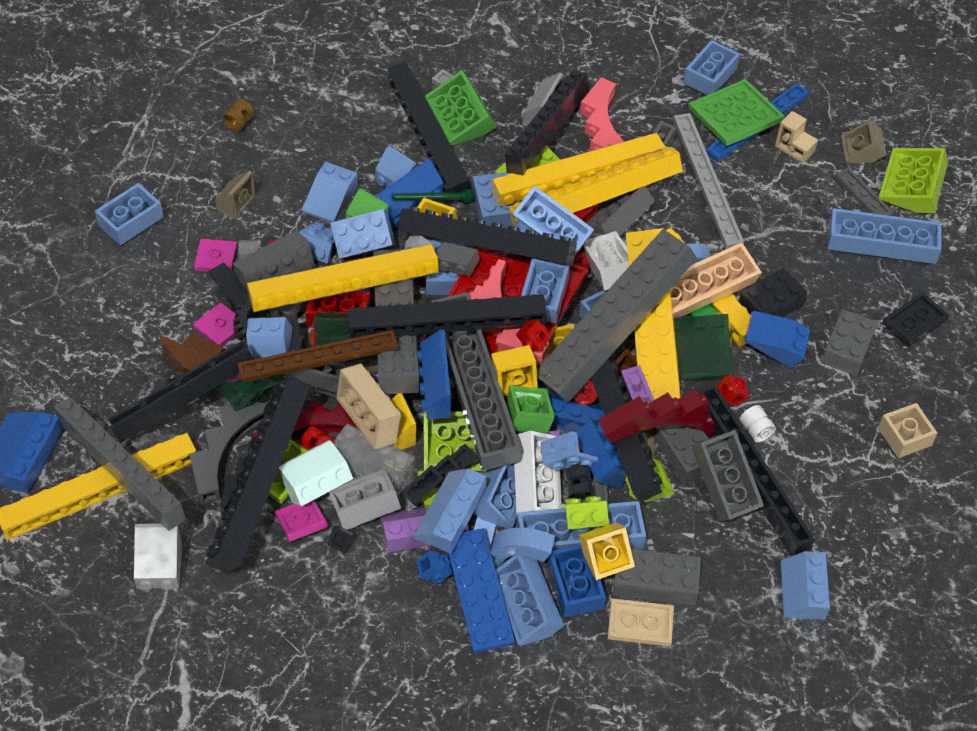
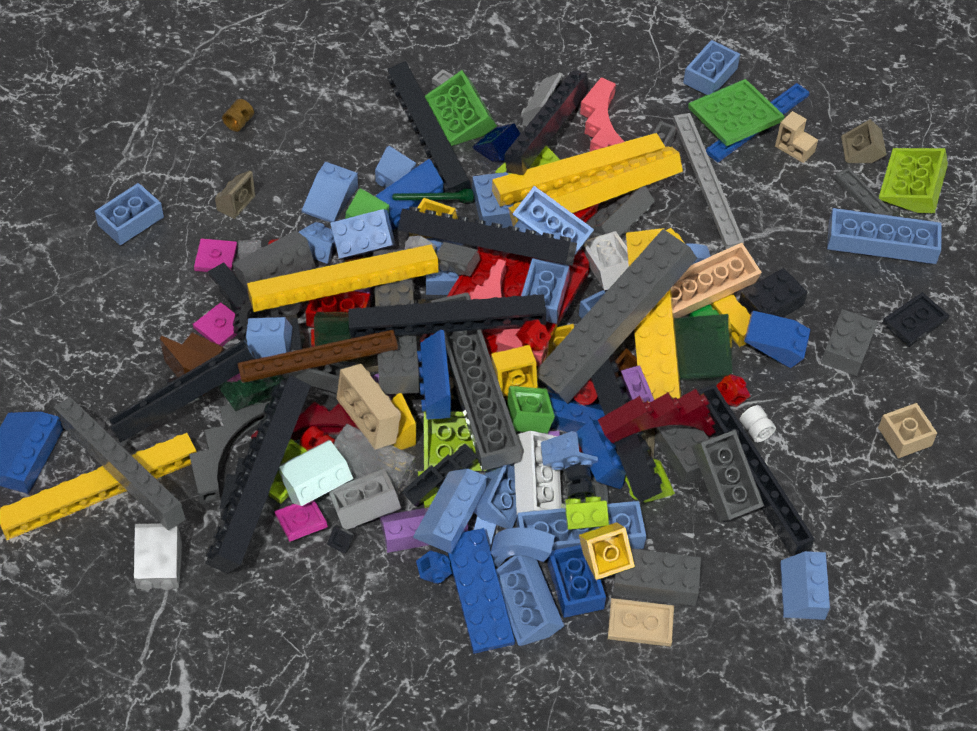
(497, 142): none -> clear blue slope

